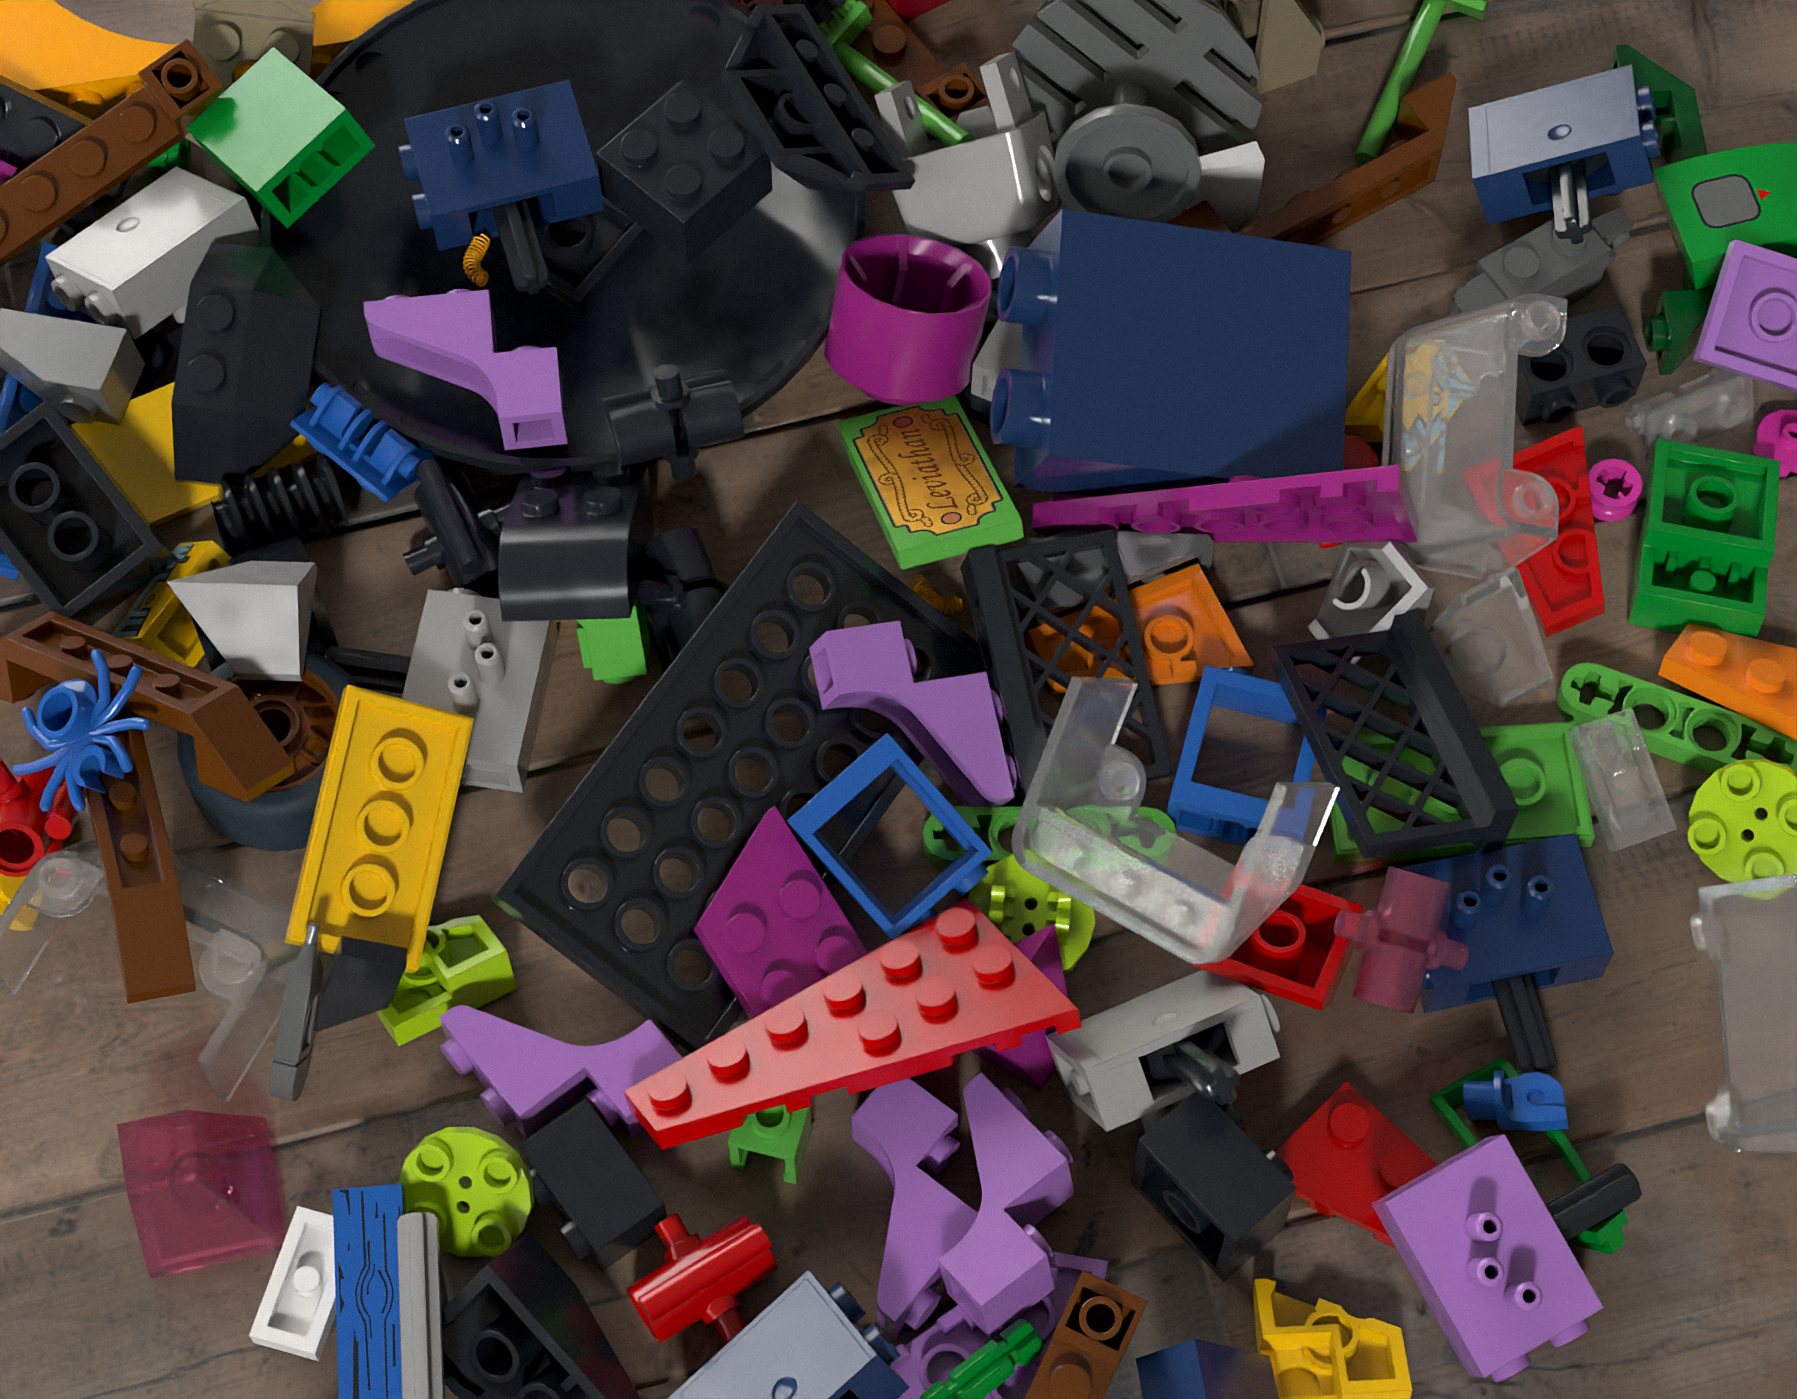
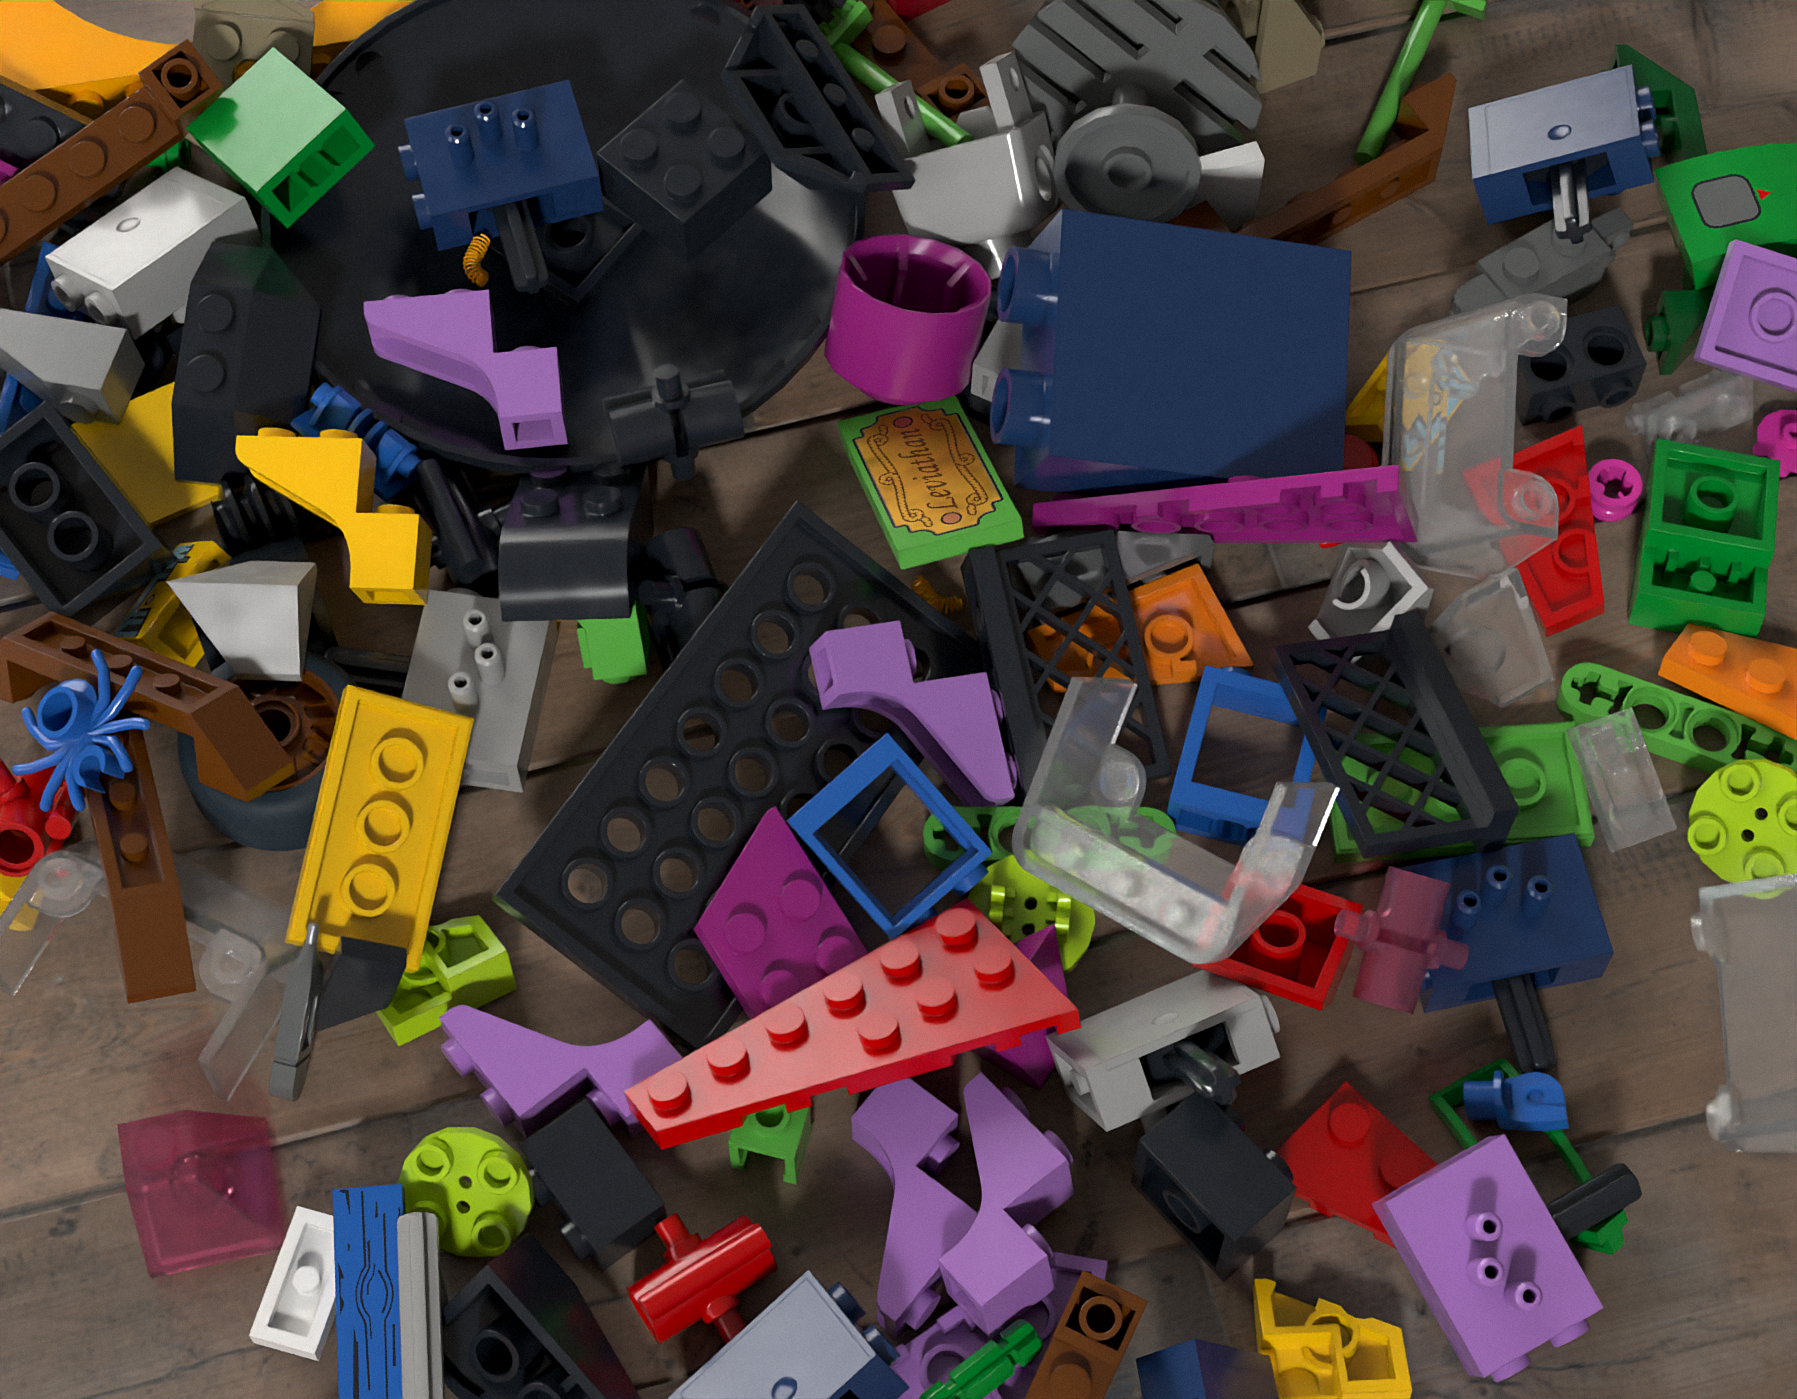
(336, 482): none -> yellow arch

